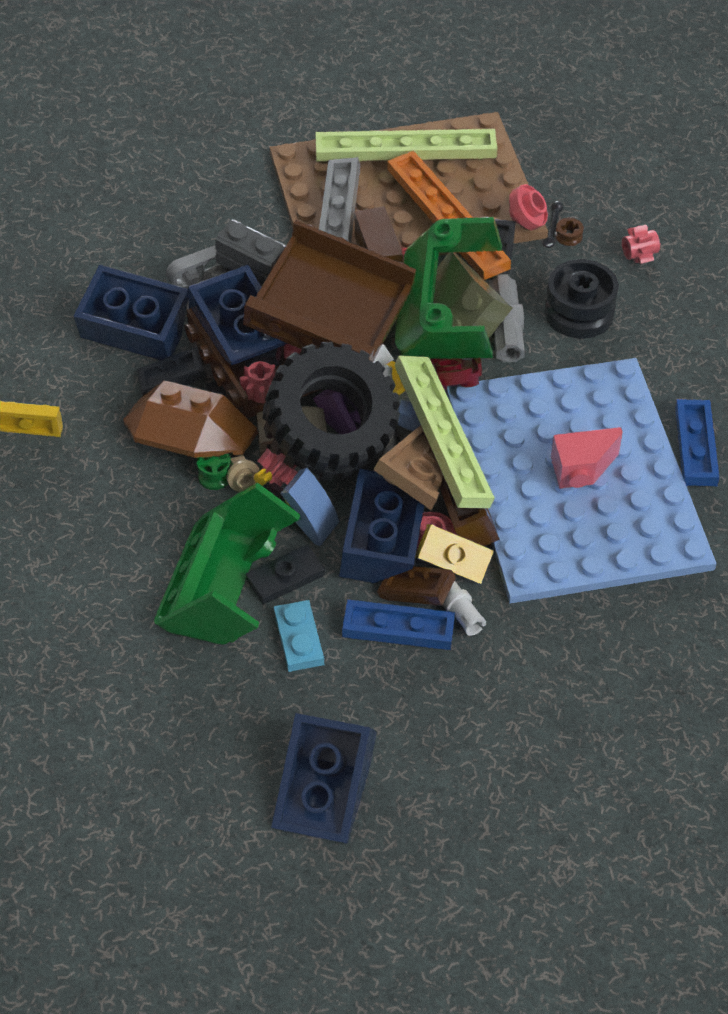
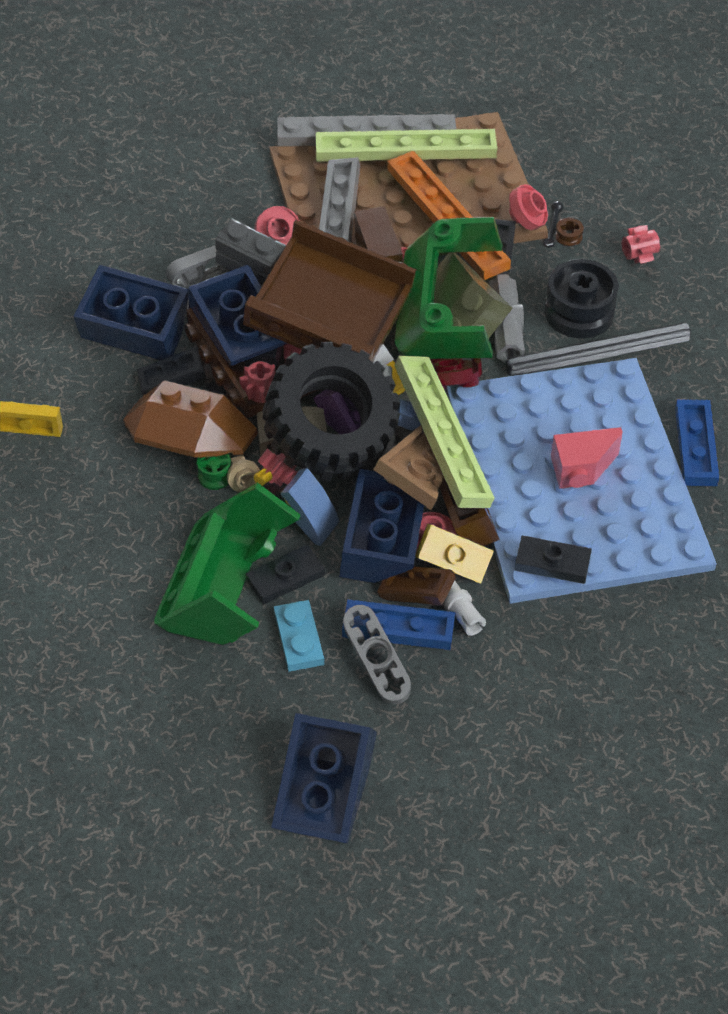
(276, 223): none -> coral plate
(302, 130): none -> light grey plate
(373, 626): none -> light grey beam
(553, 559): none -> black plate
(598, 349): none -> axle

